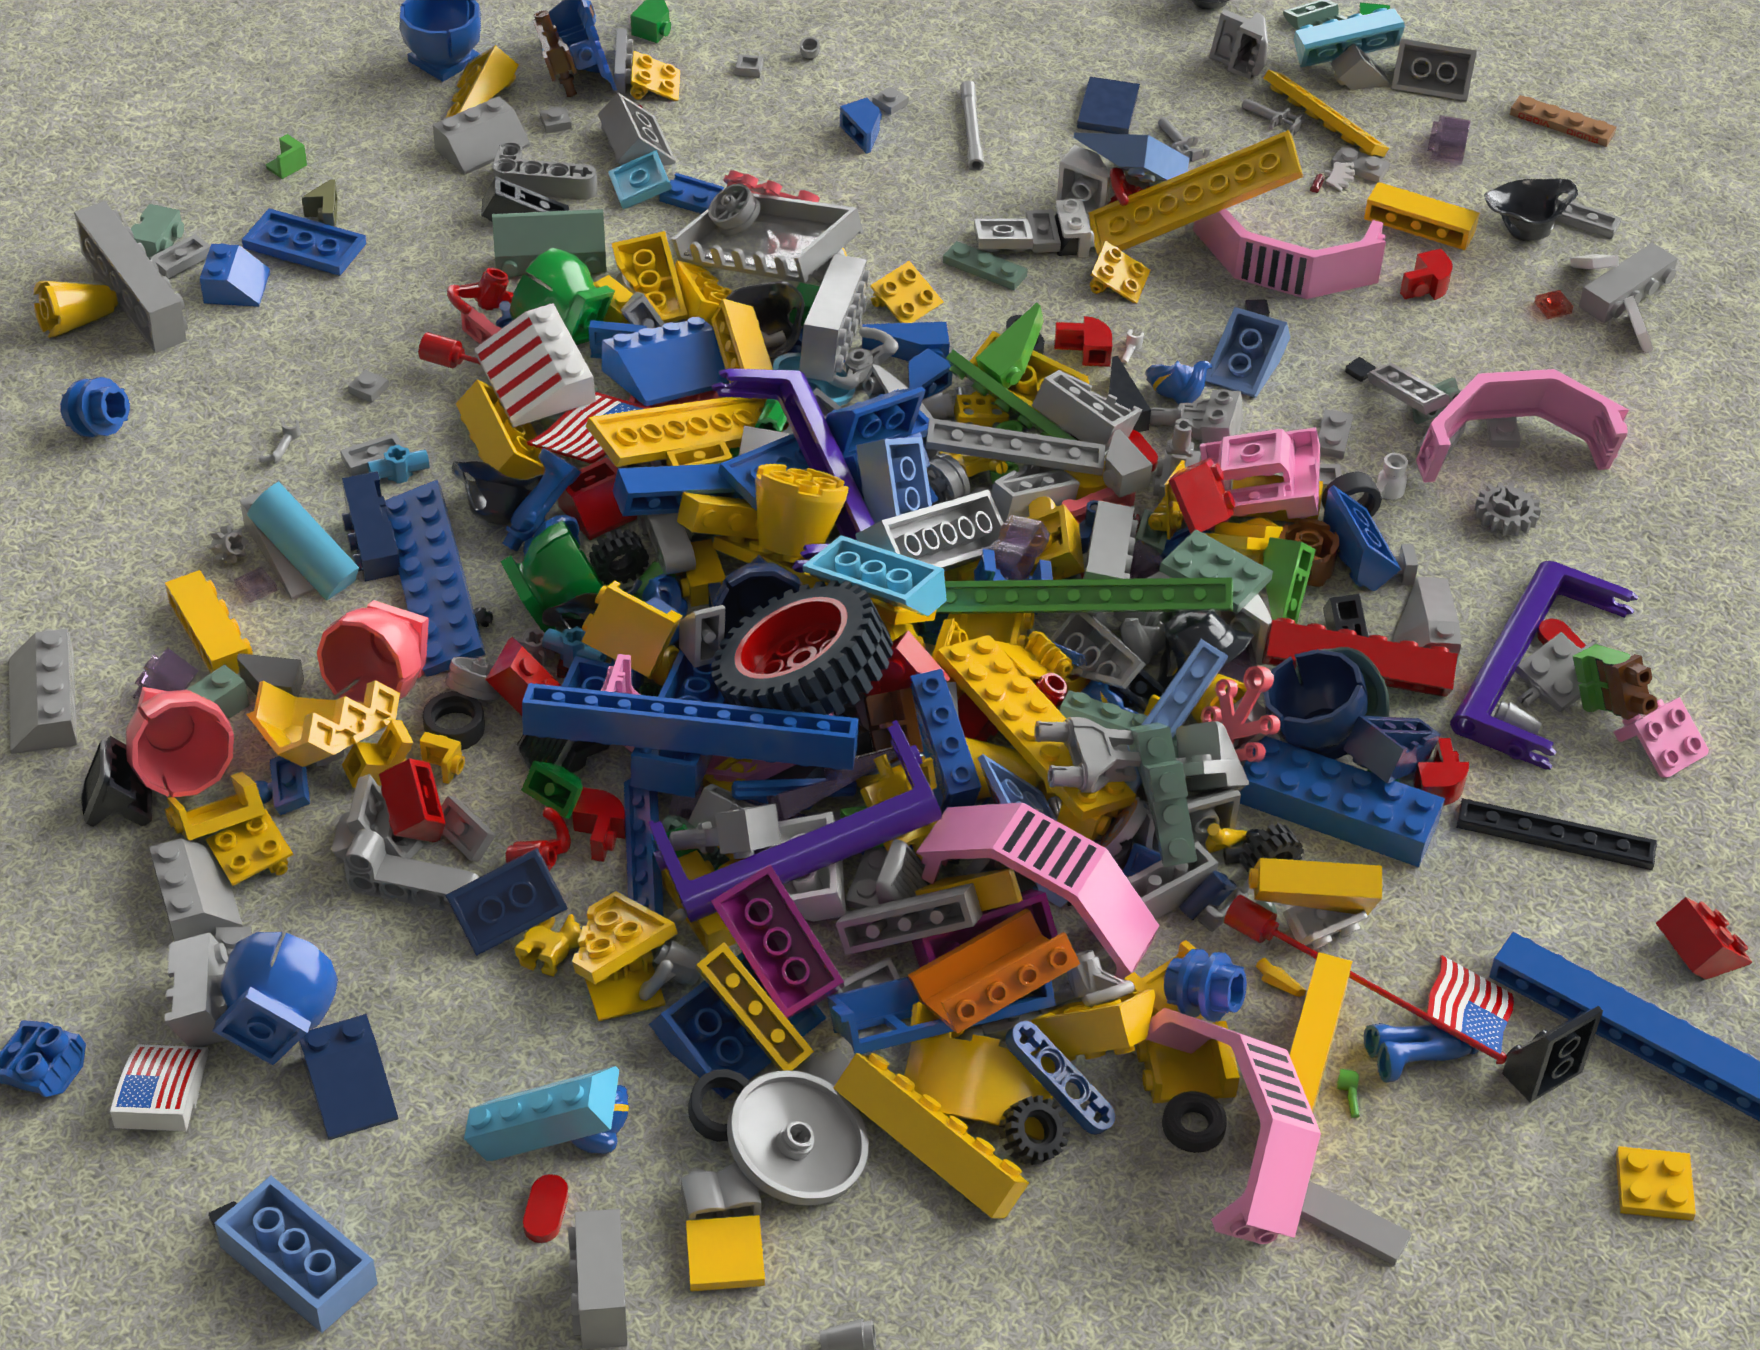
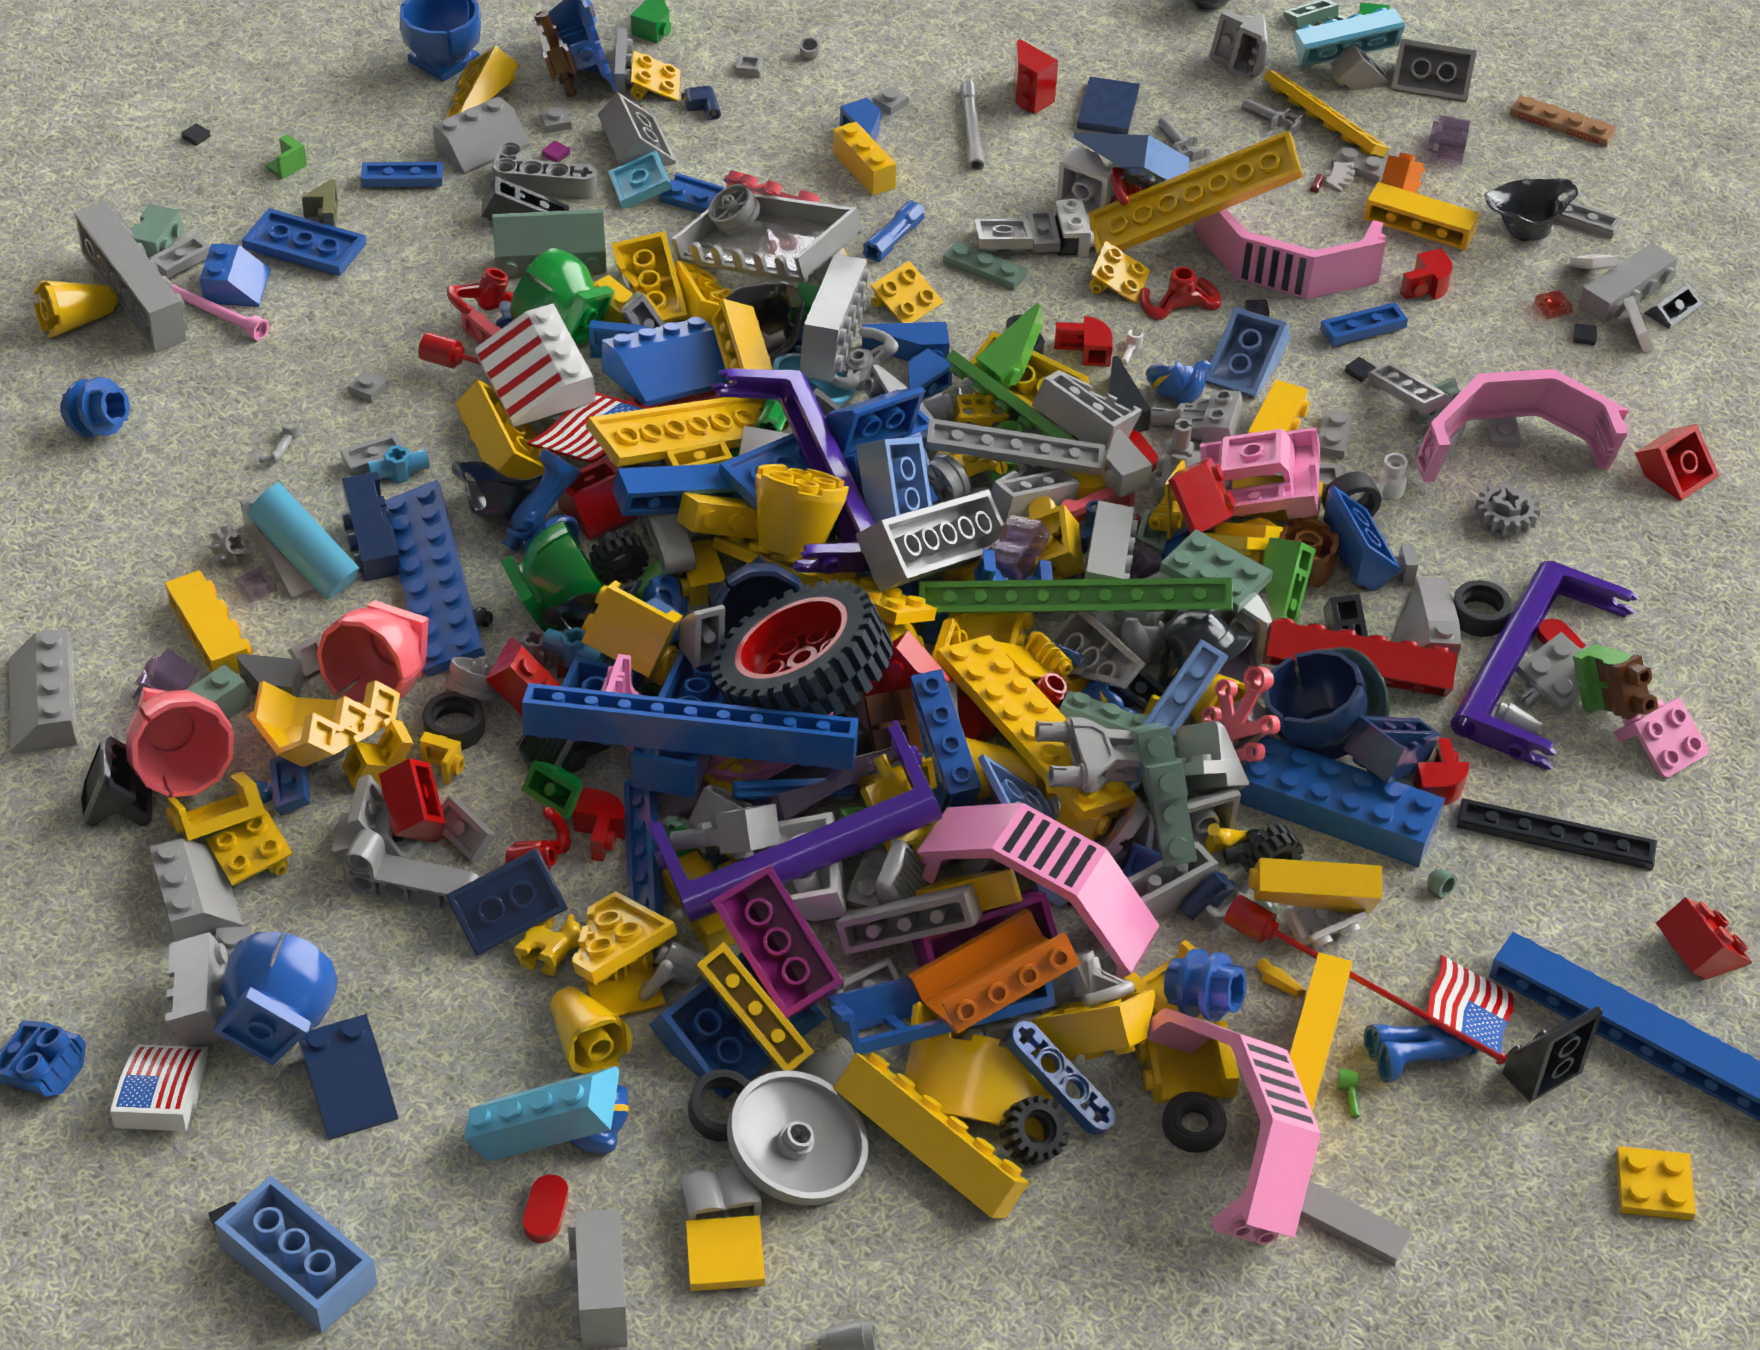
(196, 134): none -> black piece
(254, 327): none -> bright pink piece
(307, 653): none -> light grey plate
(402, 174): none -> blue plate
(556, 151): none -> magenta piece
(589, 1032): none -> yellow cone
(702, 99): none -> dark blue piece
(864, 158): none -> yellow brick
(881, 574): medium azure slope -> none
(905, 220): none -> blue axle
(1034, 78): none -> red slope
(1182, 293): none -> red piece
(1282, 408): none -> yellow brick
(1363, 324): none -> blue plate
(1403, 172): none -> orange brick
(1441, 879): none -> sand green hinge
(1485, 592): none -> black tyre
(1585, 334): none -> black piece
(1675, 306): none -> black slope
(1678, 461): none -> red slope

